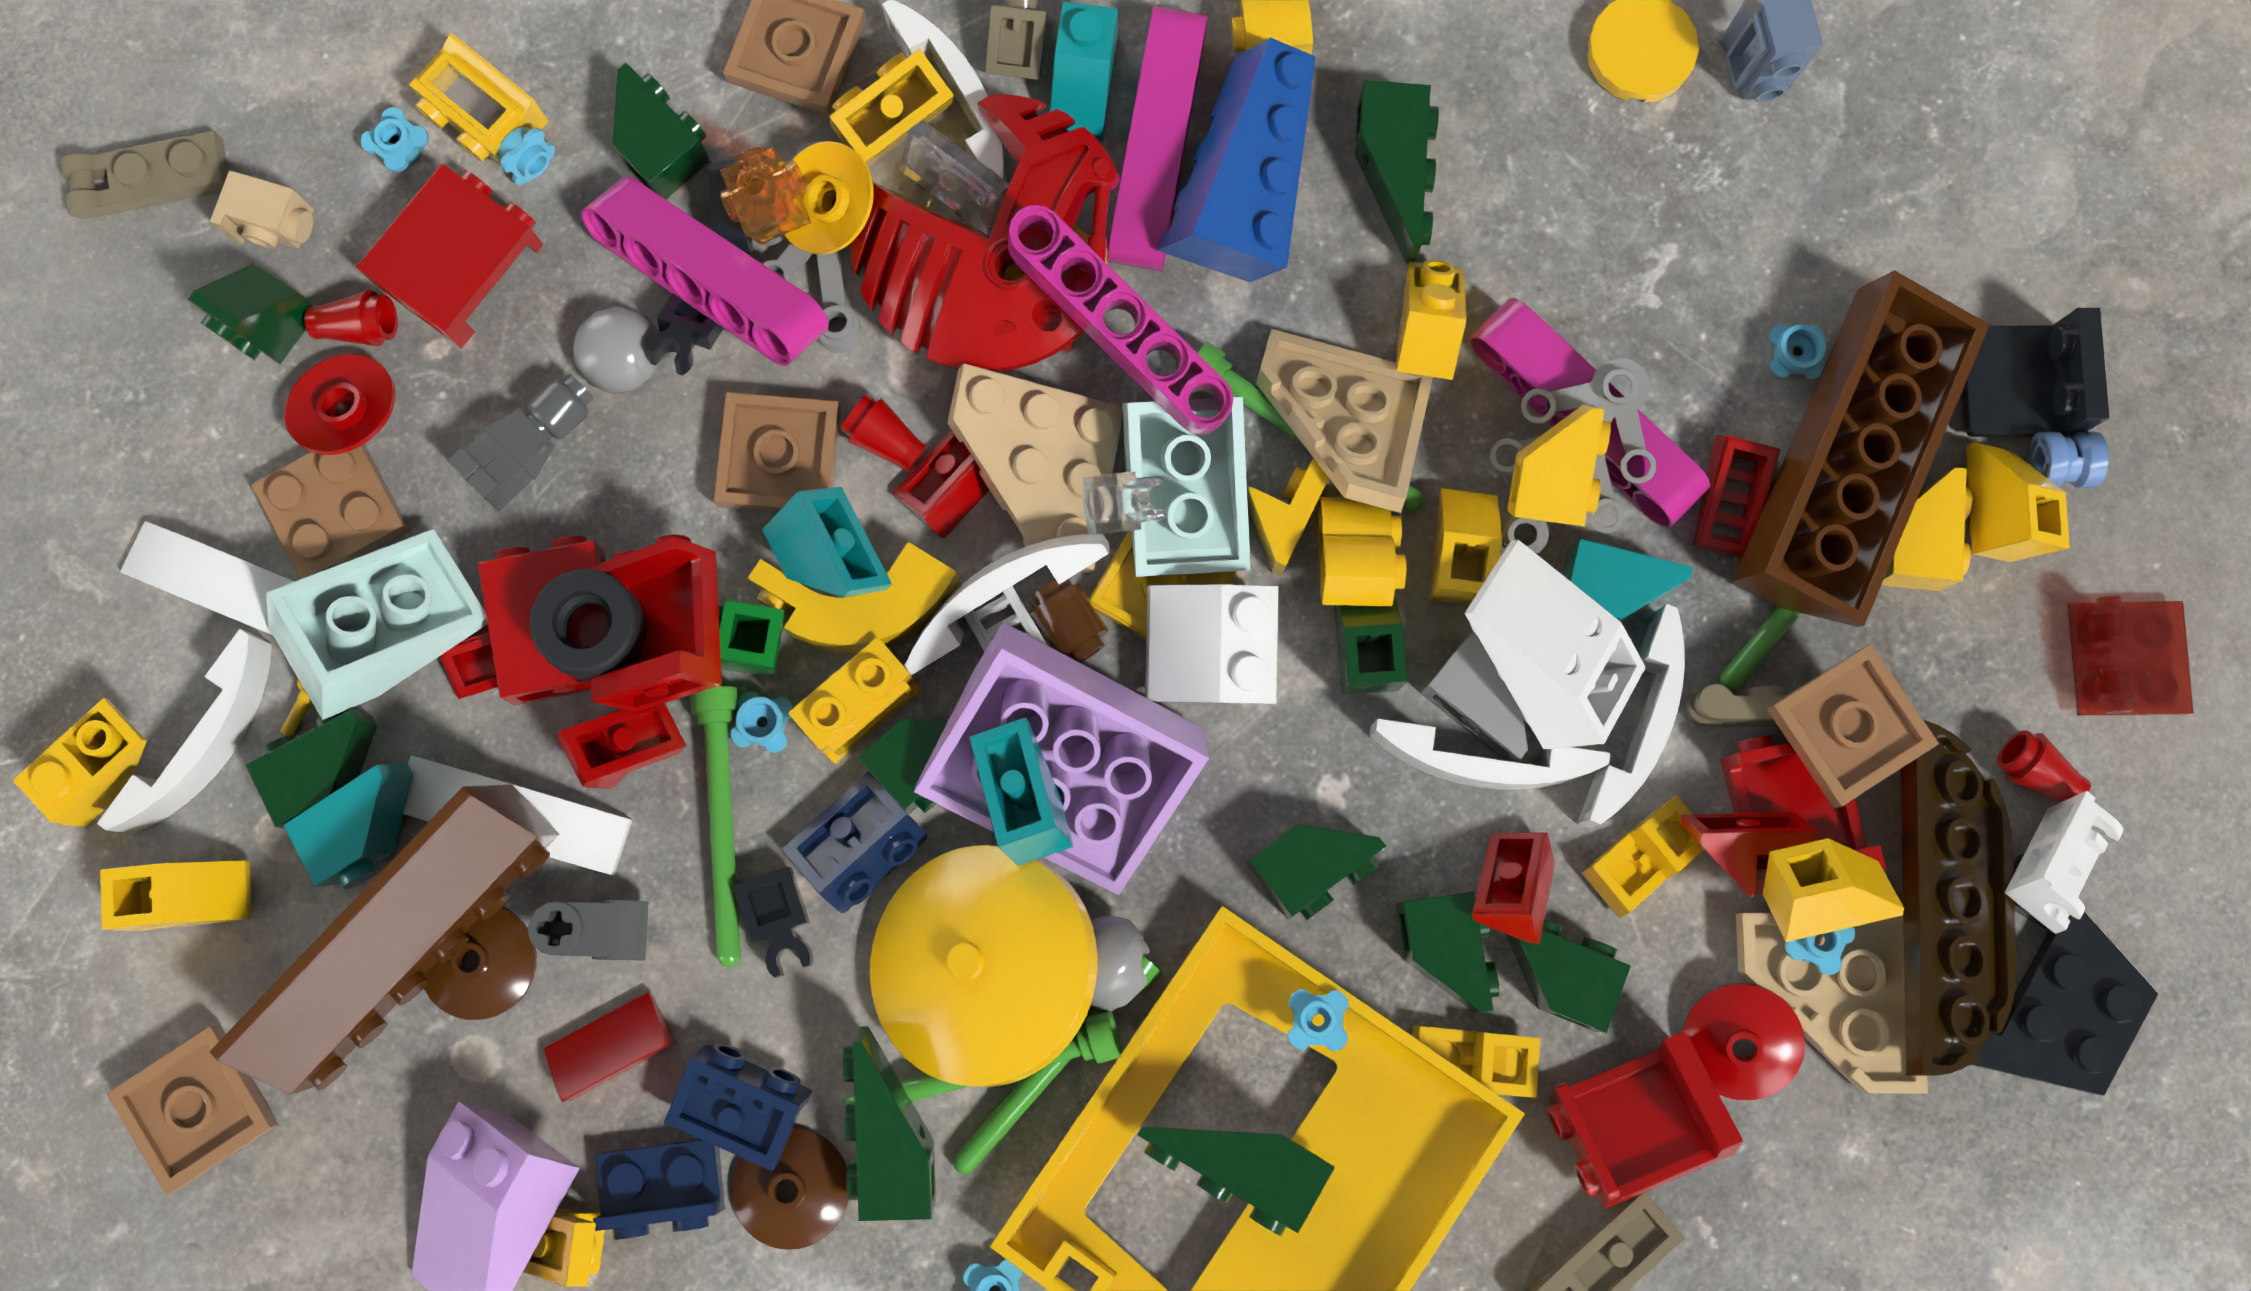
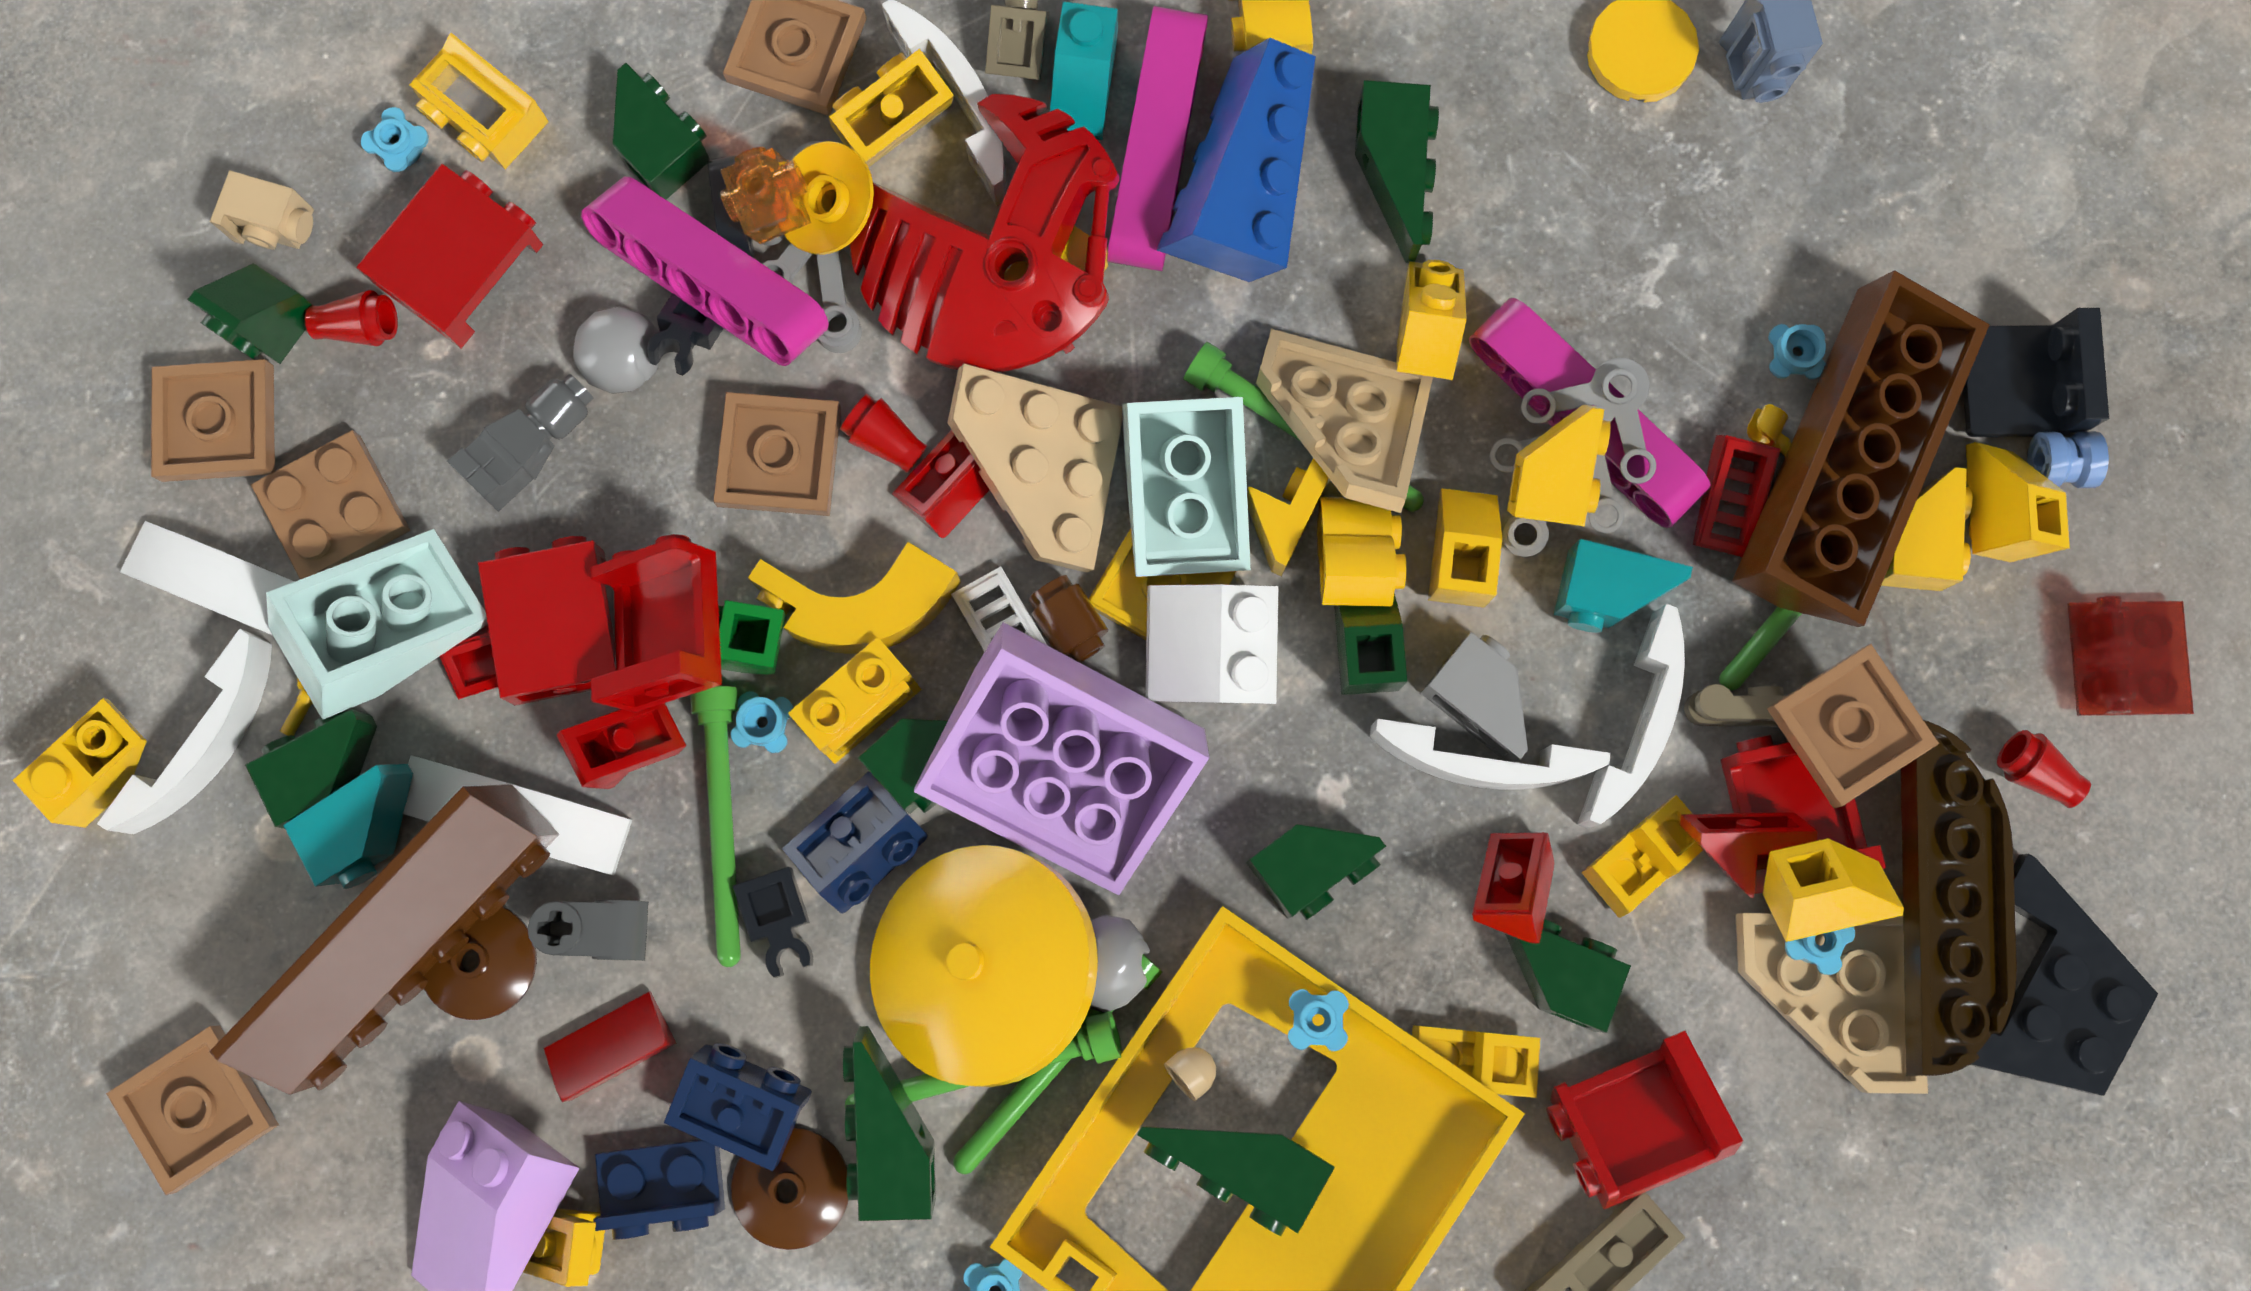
(145, 175): dark tan plate -> none
(175, 895): yellow slope -> none
(212, 420): none -> medium nougat plate
(339, 404): red dish -> none
(525, 154): medium azure plate -> none
(562, 598): black tyre -> none
(825, 544): teal slope -> none
(950, 179): clear plate -> none
(1020, 793): teal slope -> none
(1063, 557): white slope -> none
(1111, 293): dark pink beam -> none
(1119, 502): clear plate -> none
(1192, 1071): none -> tan hinge
(1448, 947): dark green slope -> none
(1554, 650): white slope -> none
(1749, 1013): red dish -> none
(1767, 426): none -> yellow hand
(2061, 860): white hinge -> none

